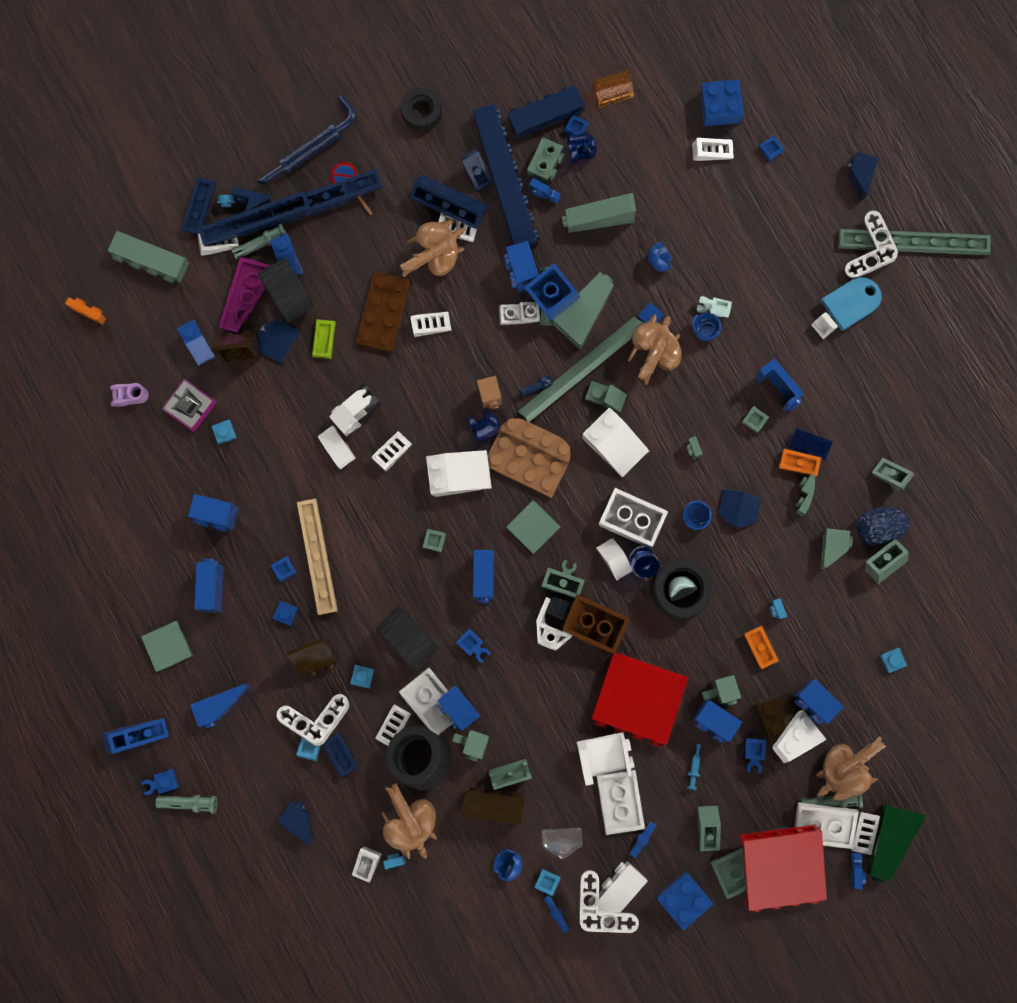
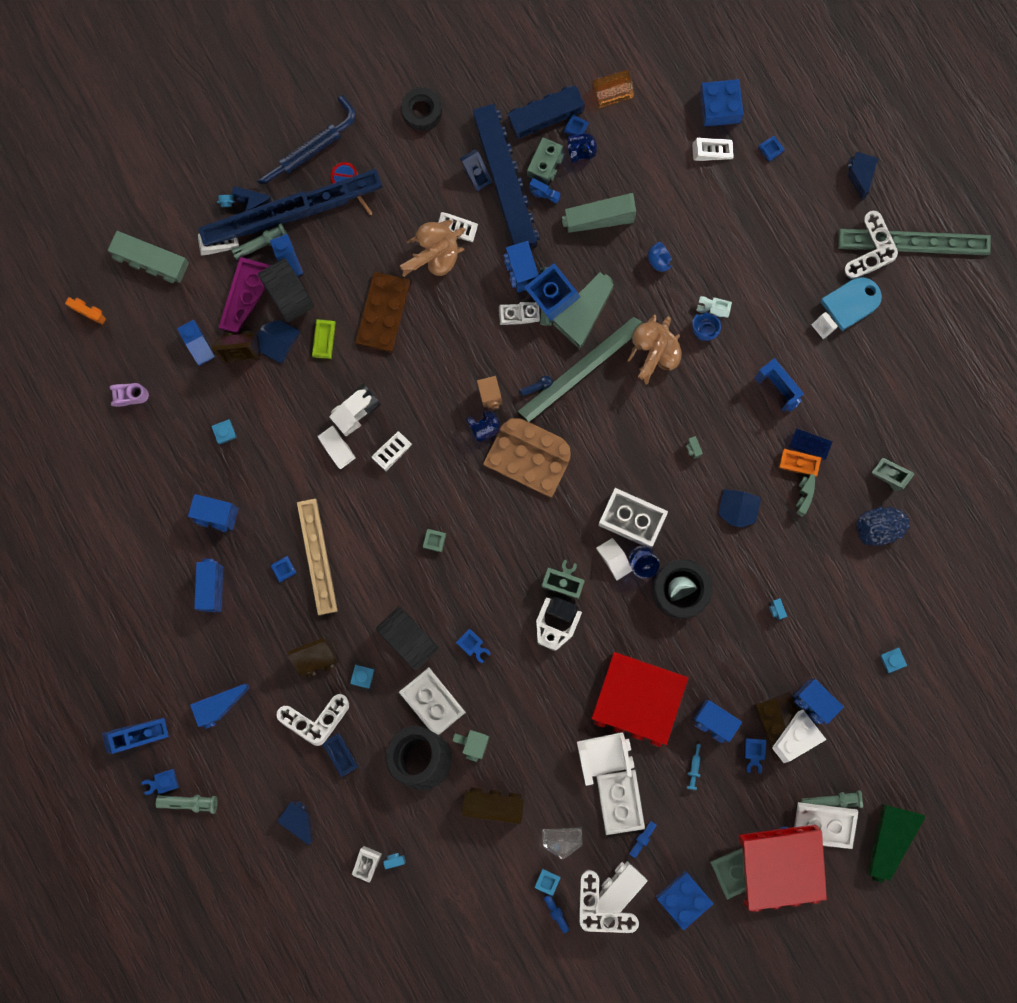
(167, 646): sand green tile -> none
(189, 405): slope -> none
(198, 206): dark blue plate -> none
(285, 613): blue plate -> none
(308, 750): dark azure plate -> none
(402, 712): white slope -> none
(414, 825): medium nougat hair -> none
(427, 331): white slope -> none
(448, 201): dark blue brick -> none
(458, 472): white slope -> none
(458, 708): blue brick -> none
(483, 576): blue brick -> none
(508, 864): blue hair -> none
(510, 774): sand green hinge -> none
(533, 527): sand green tile -> none
(595, 624): reddish brown slope -> none
(606, 396): sand green slope -> none
(615, 442): white slope -> none
(648, 312): blue tile -> none
(697, 515): blue hair -> none
(709, 828): sand green slope -> none
(724, 690): sand green brick -> none
(755, 419): sand green plate -> none
(761, 647): orange plate -> none
(834, 545): sand green slope -> none
(846, 771): medium nougat hair -> none
(858, 877): blue plate -> none
(872, 834): white slope -> none
(886, 561): sand green brick -> none

